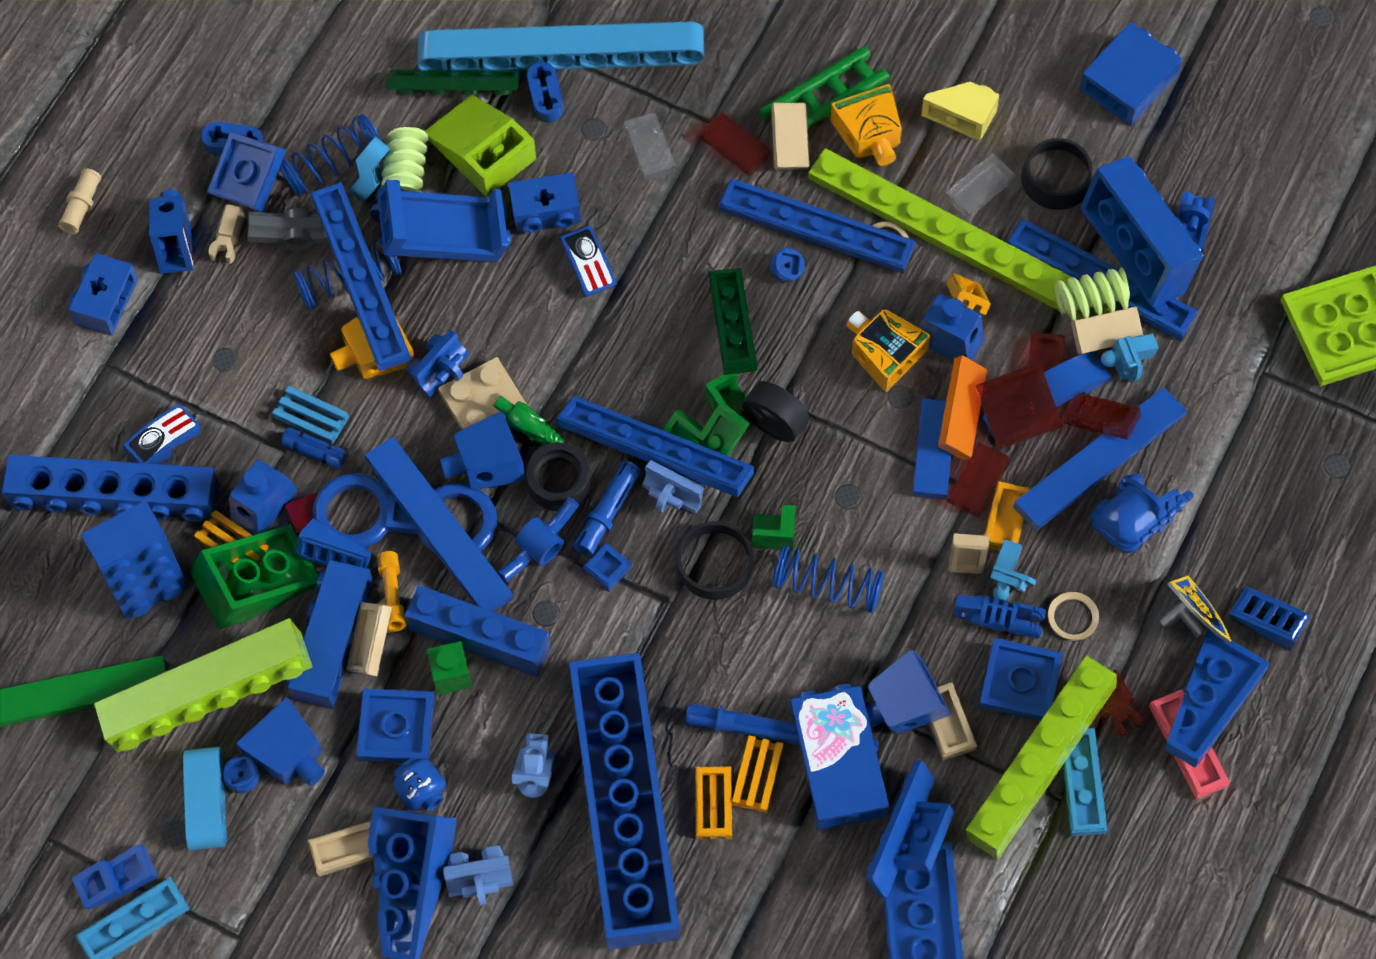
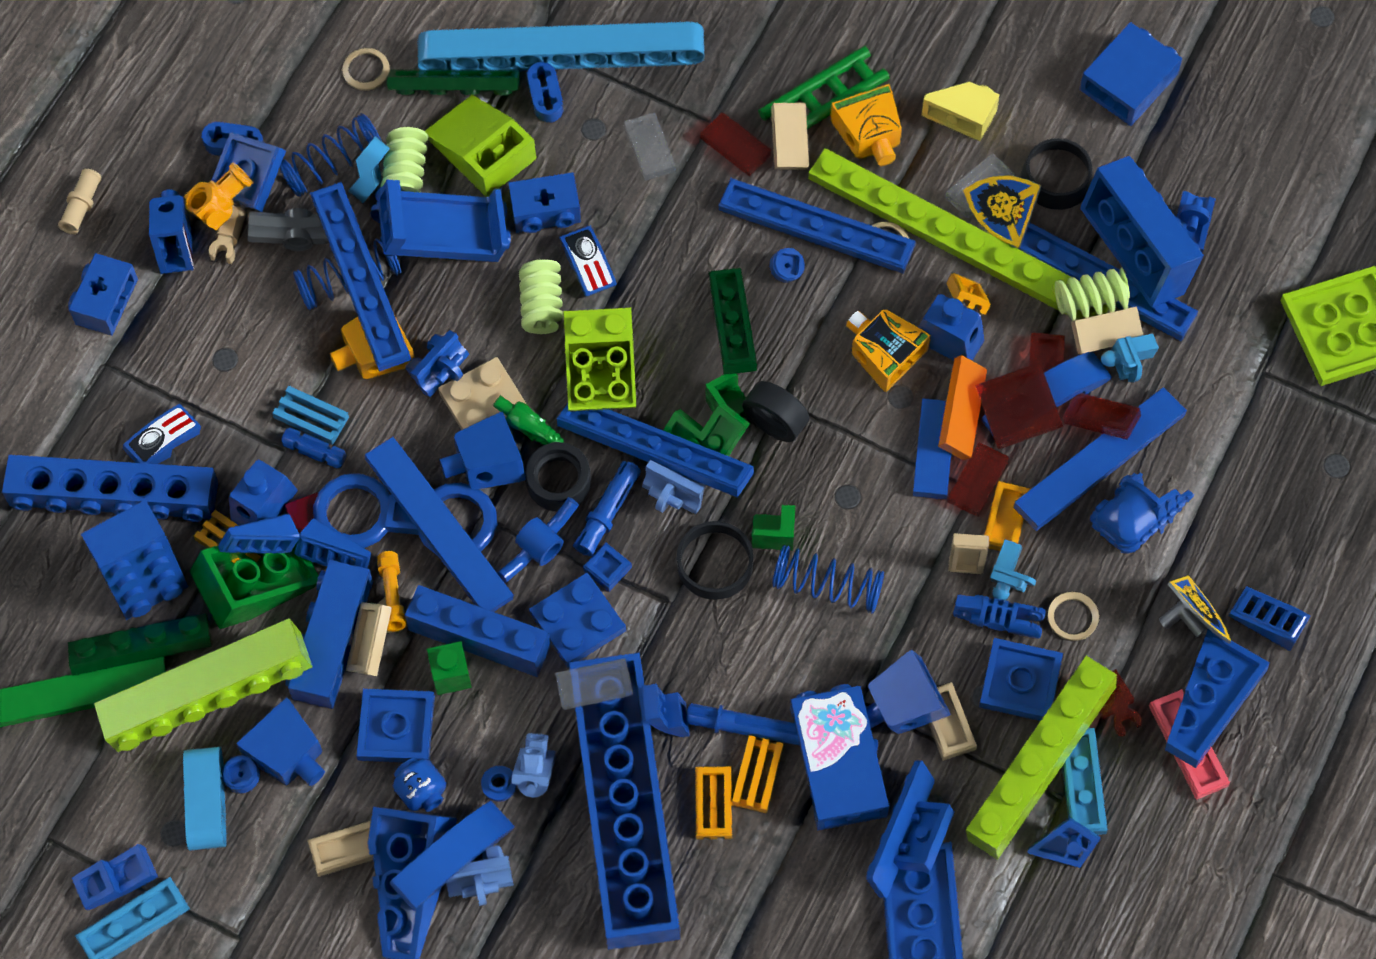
(139, 644): none -> dark green plate
(213, 200): none -> light orange connector
(263, 536): none -> blue slope
(367, 85): none -> tan piece
(451, 854): none -> blue slope
(498, 793): none -> blue plate
(540, 296): none -> yellowish green piece
(578, 619): none -> blue plate
(594, 684): none -> clear tile
(599, 359): none -> lime slope
(665, 711): none -> blue slope
(1003, 205): none -> shield
(1066, 844): none -> blue piece

